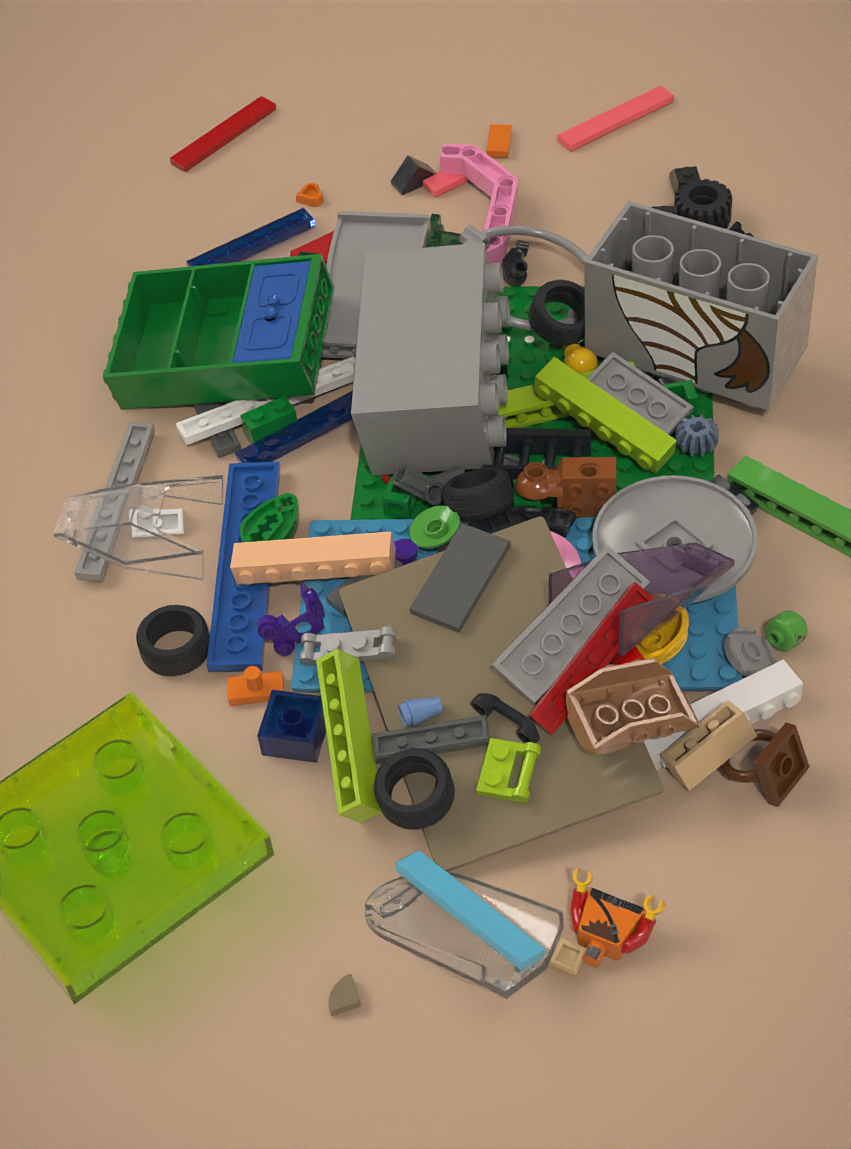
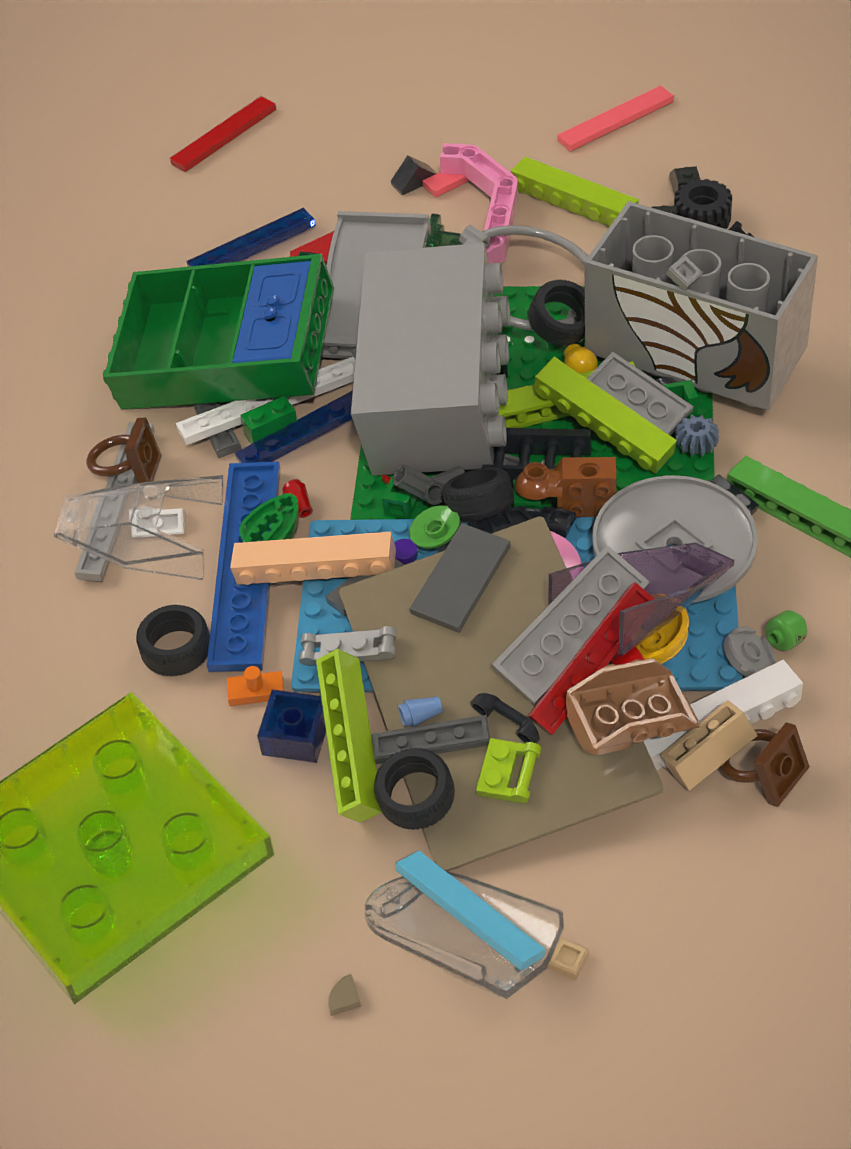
(140, 450): none -> reddish brown tile
(284, 632): dark purple piece -> none
(299, 489): none -> red cone
(310, 195): orange tile -> none
(499, 140): orange tile -> none
(513, 264): black arm -> none
(570, 191): none -> lime brick
(608, 923): torso -> none
(684, 272): none -> light grey tile

